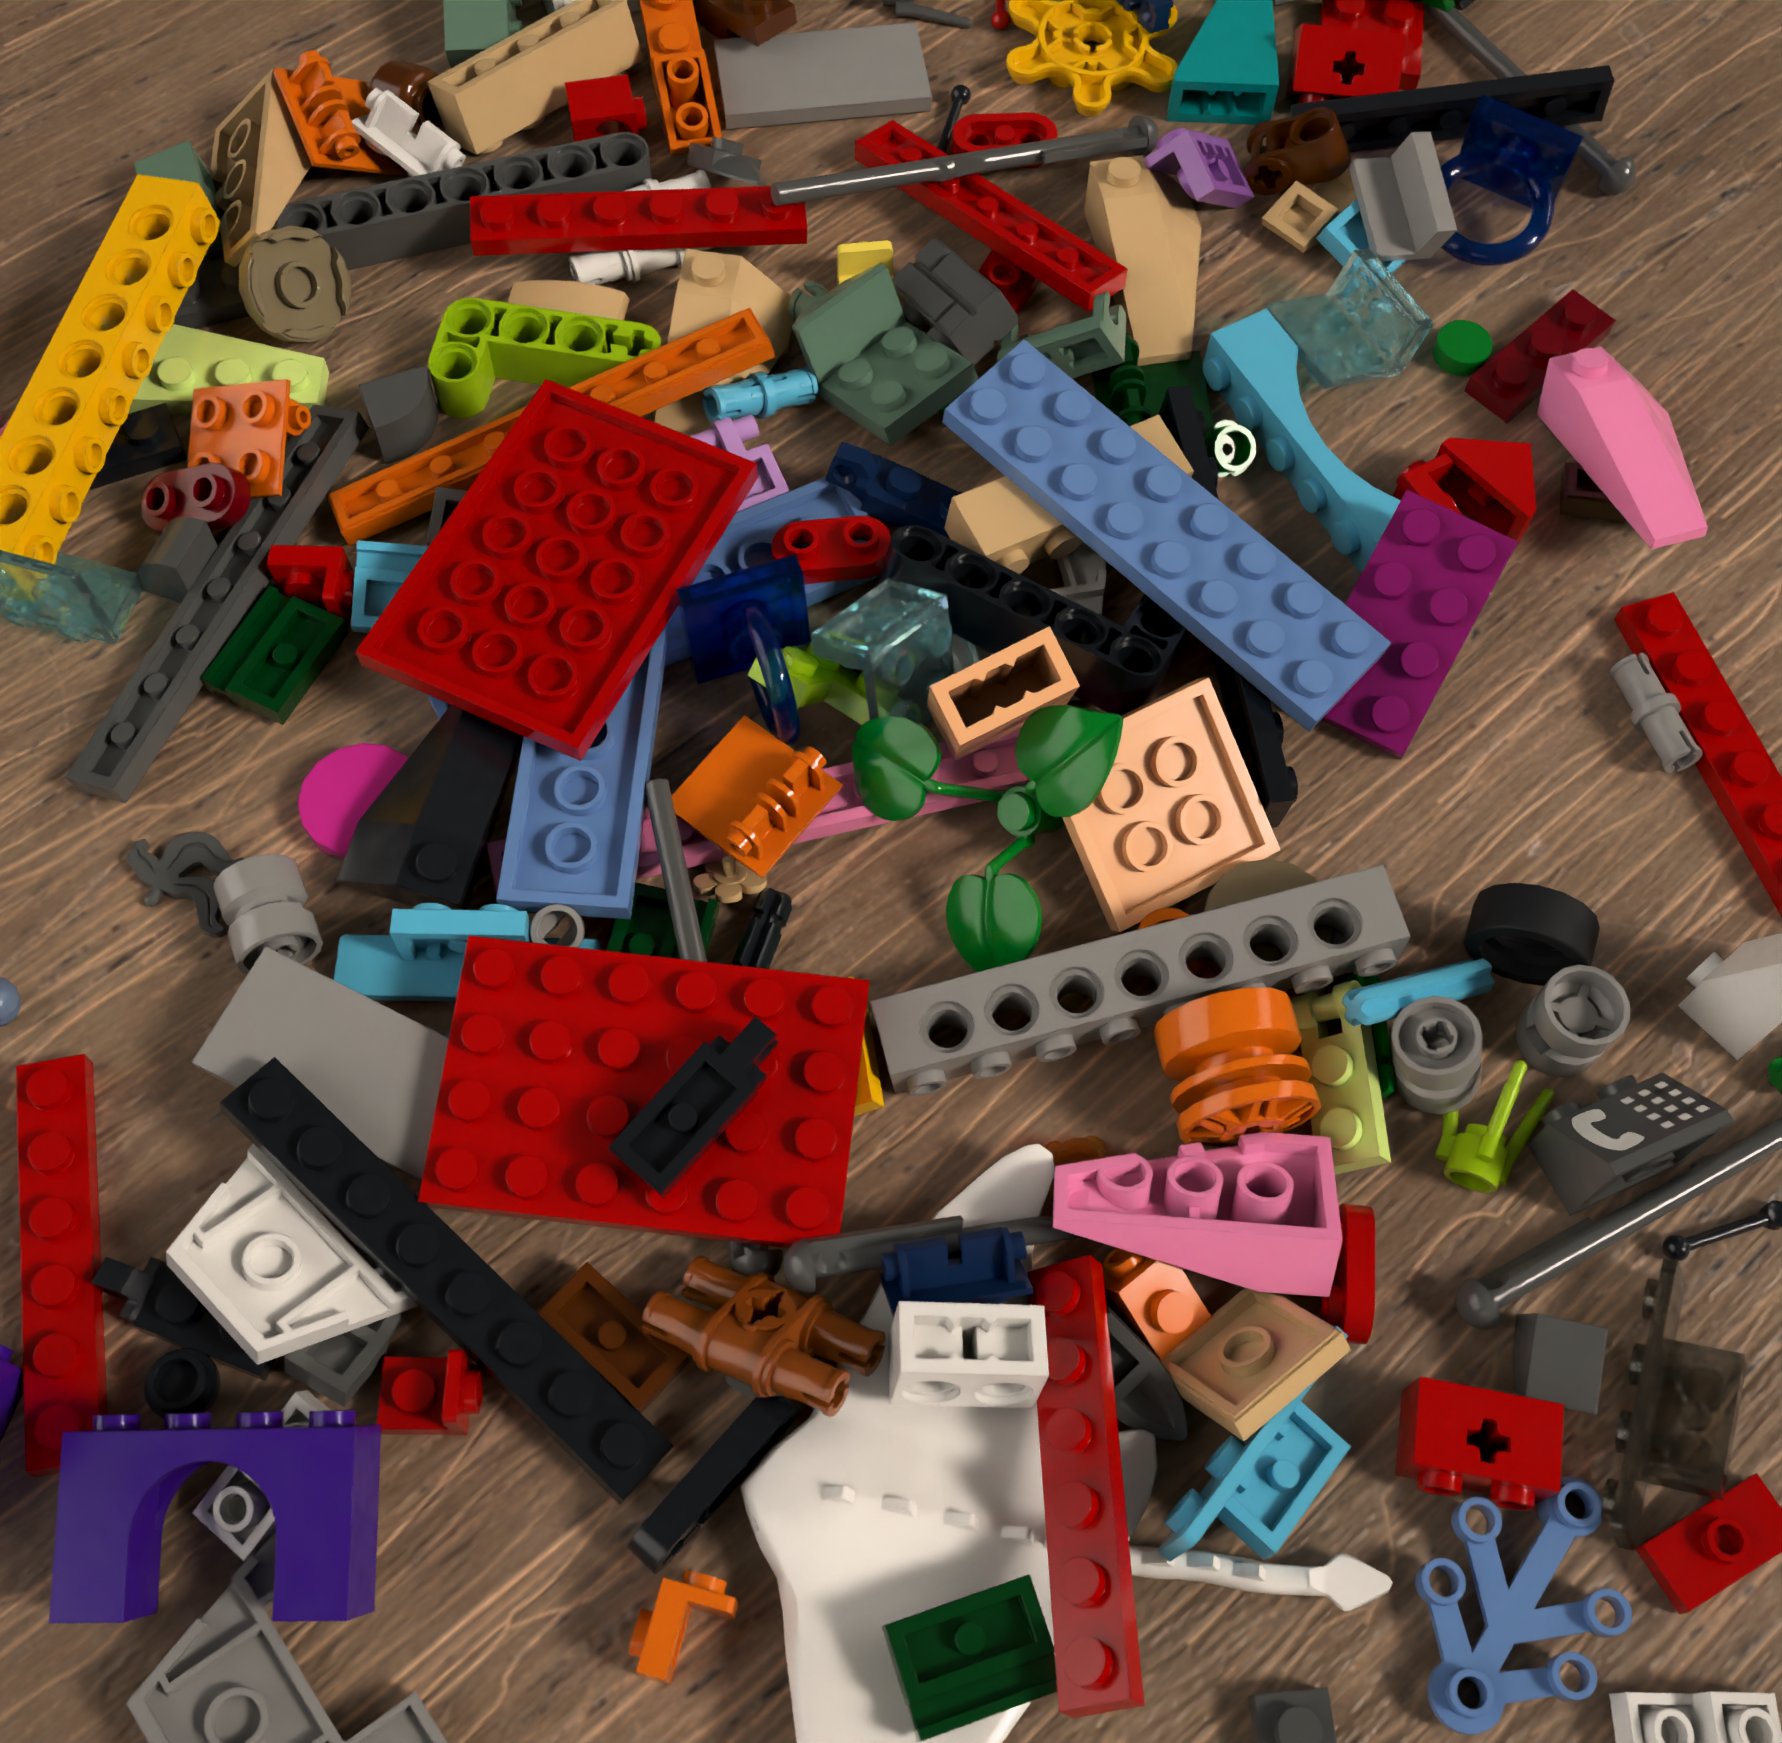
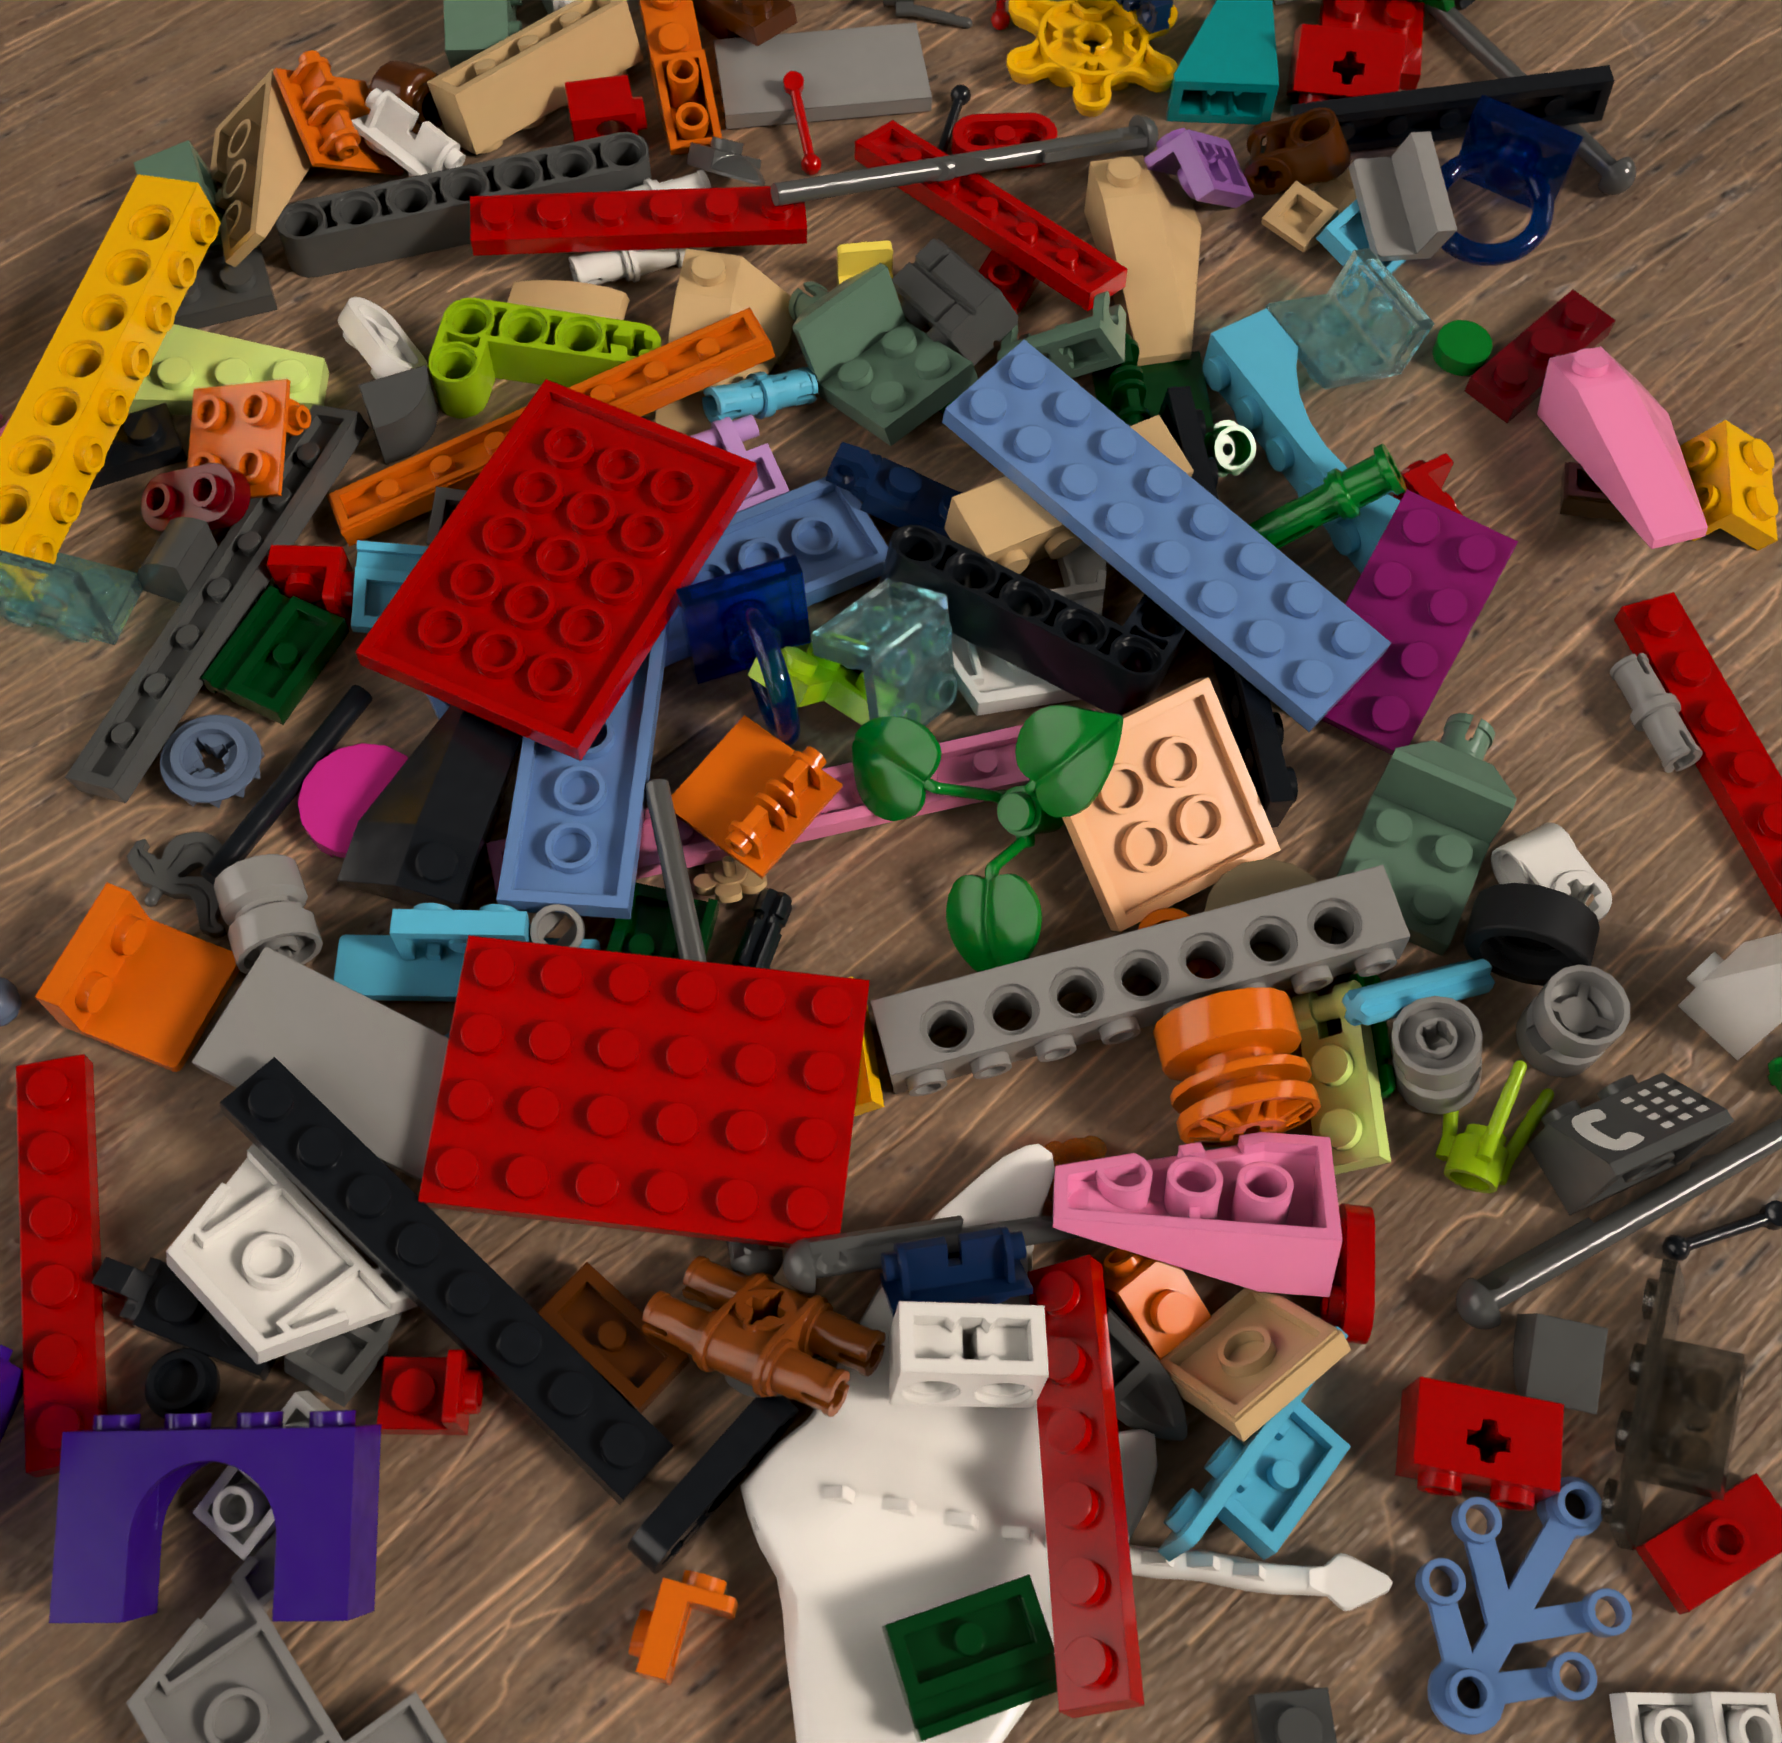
(137, 982): none -> orange bracket
(218, 735): none -> sand blue gear
(289, 782): none -> black bar
(294, 284): dark tan tile -> none
(378, 338): none -> white plate
(695, 1107): black hinge -> none
(793, 85): none -> red hinge
(832, 549): red plate -> none
(1000, 693): light nougat brick -> none
(1338, 496): none -> green pin
(1433, 827): none -> sand green plate
(1492, 483): red slope -> none
(1551, 860): none -> white piece
(1734, 483): none -> yellow bracket

